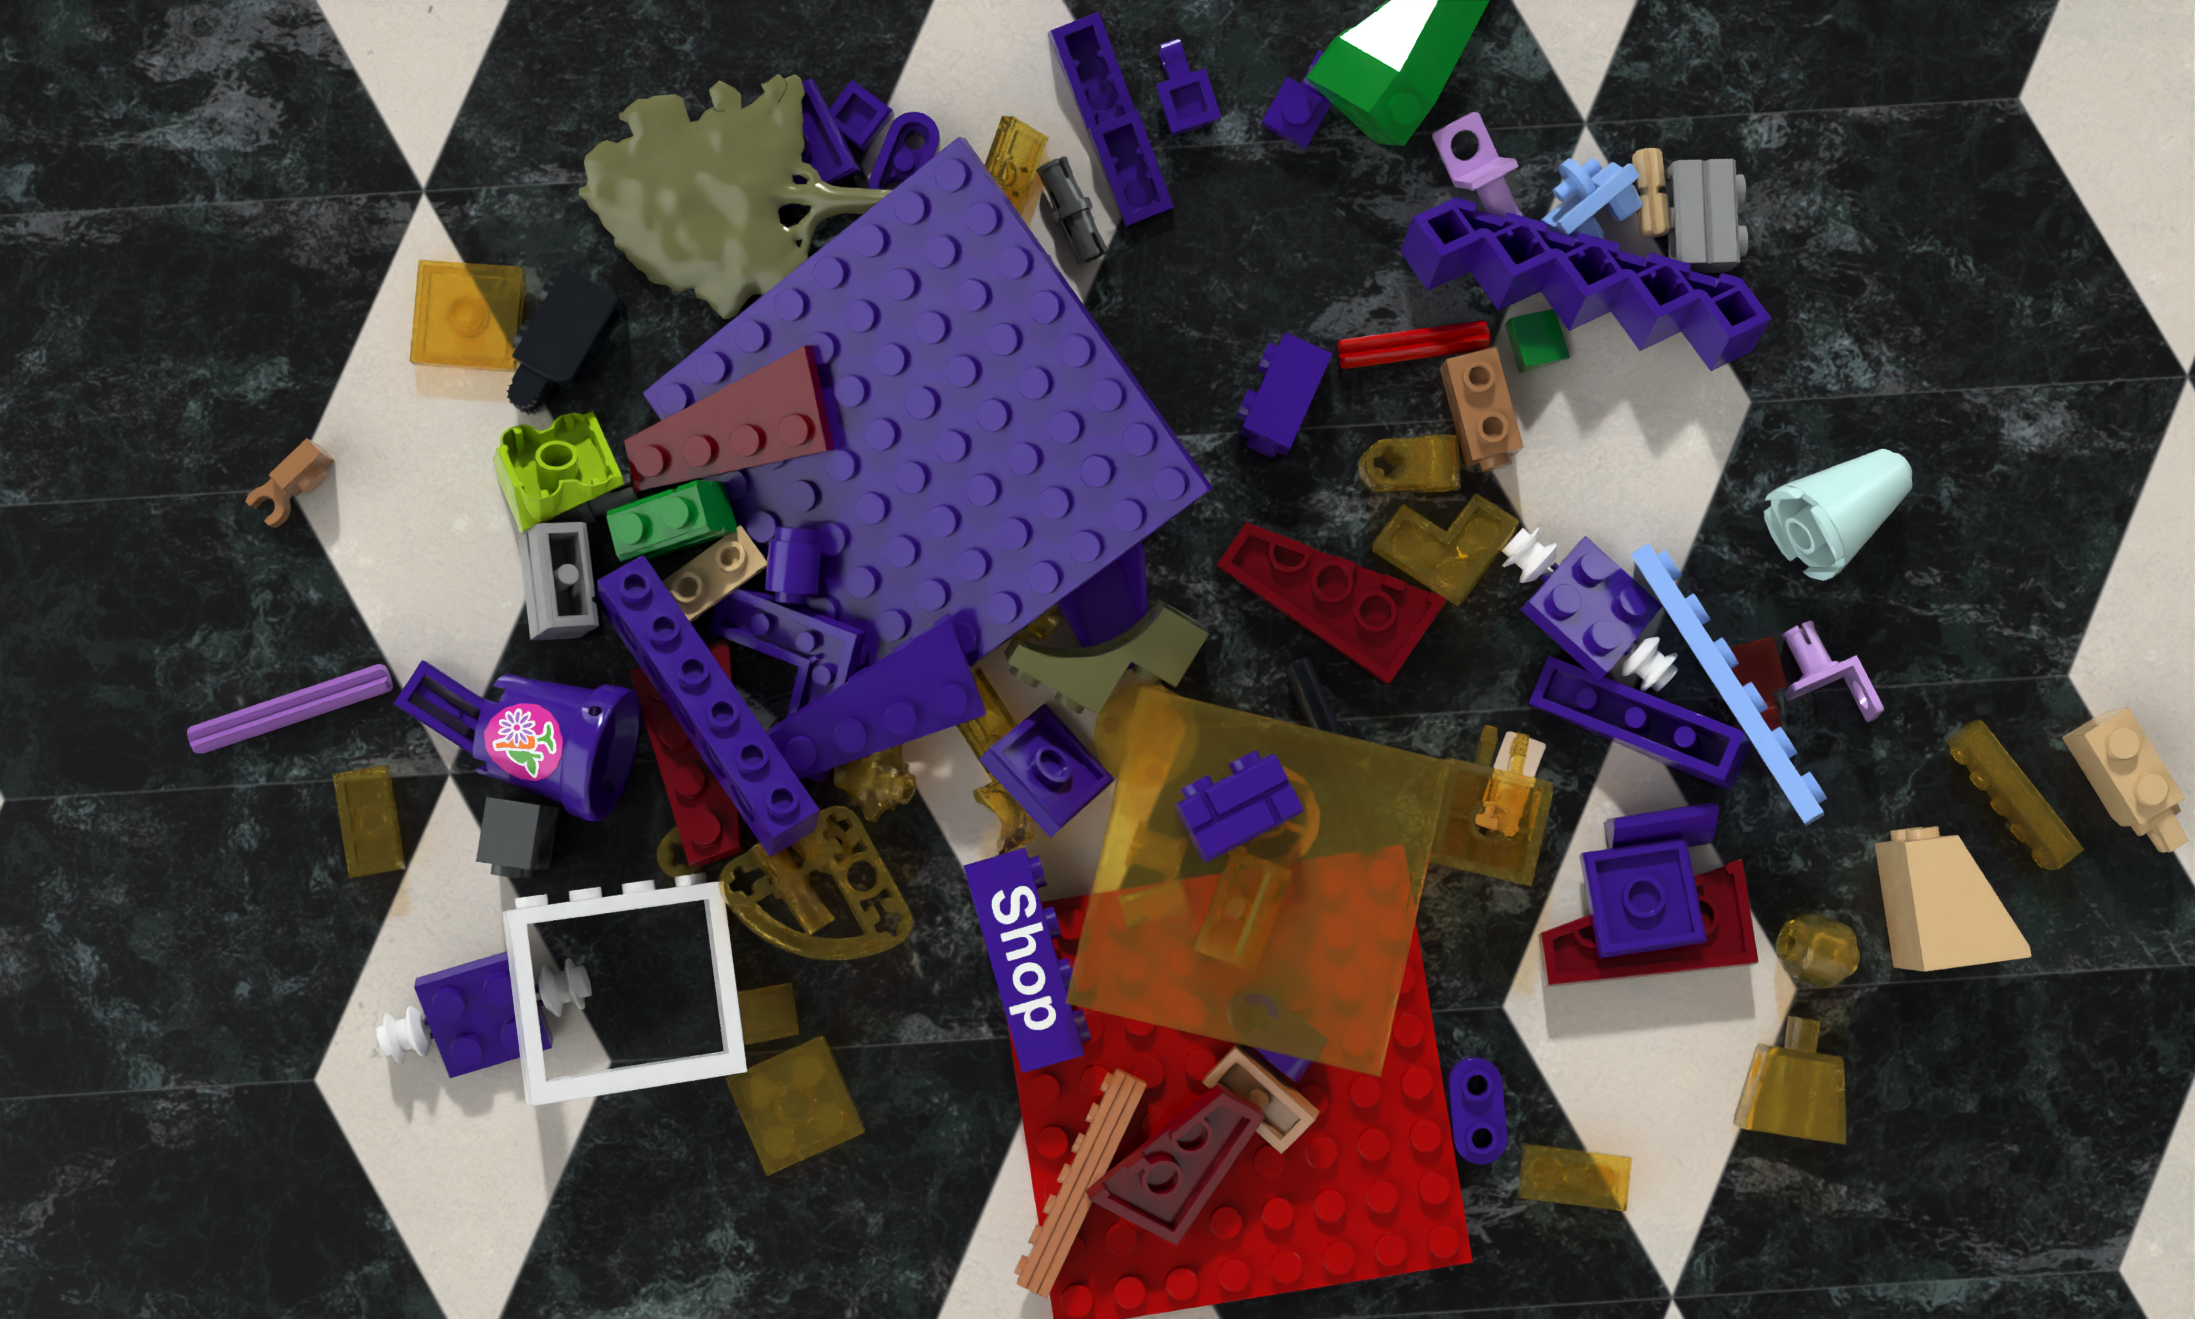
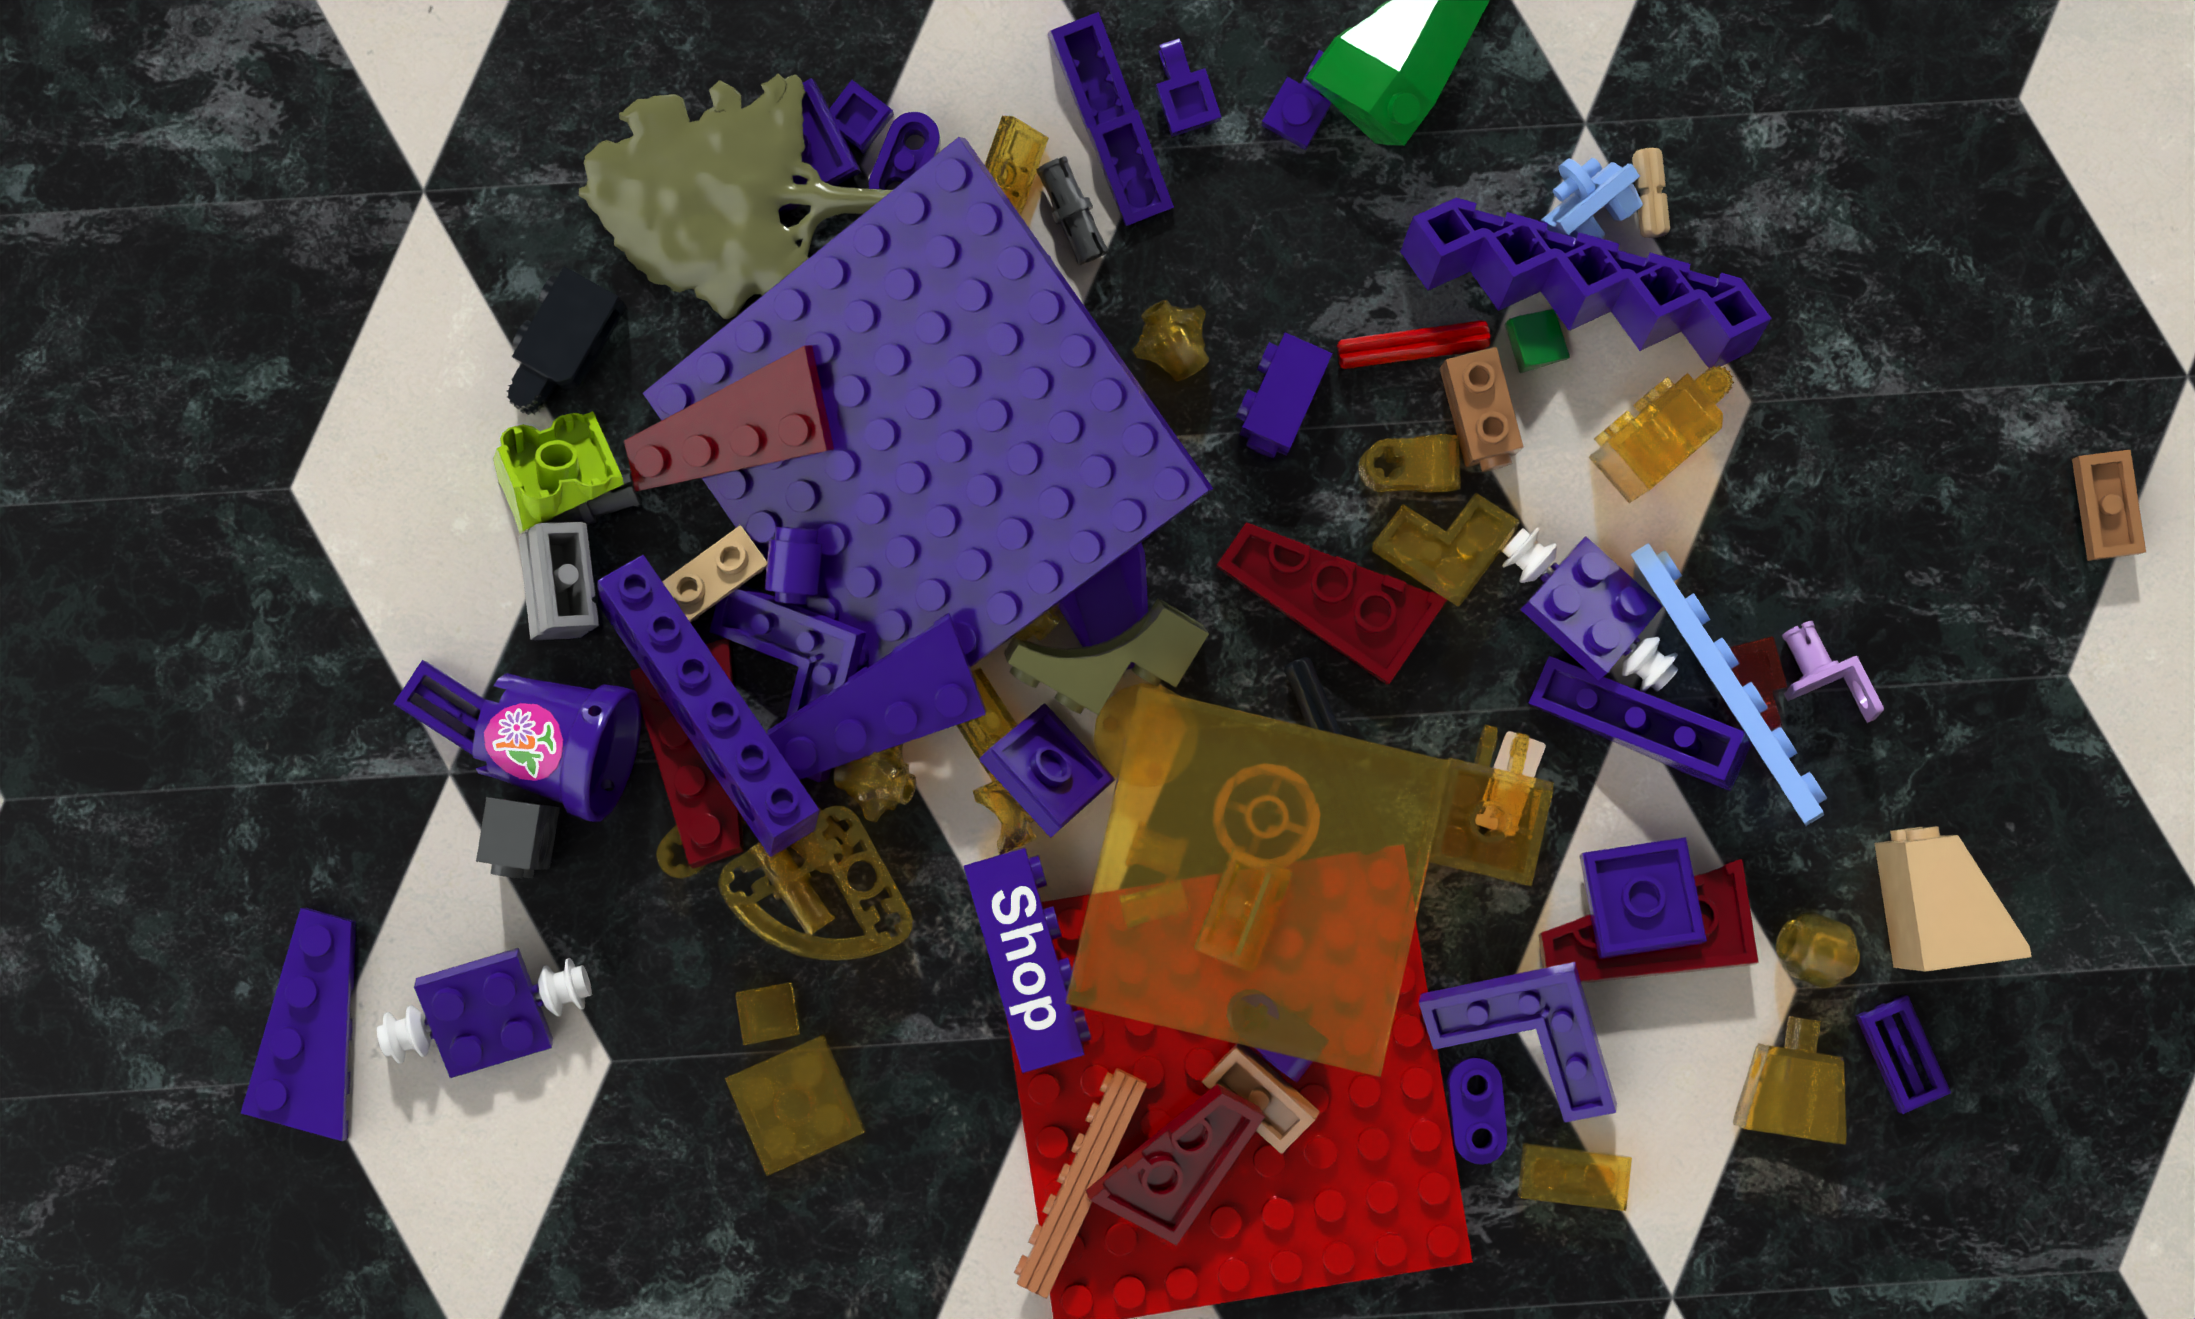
(289, 708): medium lavender axle -> none
(297, 473): medium nougat plate -> none
(305, 1045): none -> dark purple wing
(368, 821): clear yellow plate -> none
(466, 315): clear yellow plate -> none
(590, 902): white window -> none
(671, 521): green brick -> none
(1173, 339): none -> clear yellow rock
(1238, 806): dark purple brick -> none
(1483, 171): lavender bracket -> none
(1526, 1001): none -> dark purple plate
(1668, 429): none -> clear yellow hinge
(1693, 822): dark purple slope -> none
(1704, 214): light grey brick -> none
(1836, 510): light aqua cone -> none
(1890, 1076): none -> dark purple tile
(2014, 796): clear yellow piece -> none
(2109, 505): none -> medium nougat plate
(2129, 776): tan hinge -> none

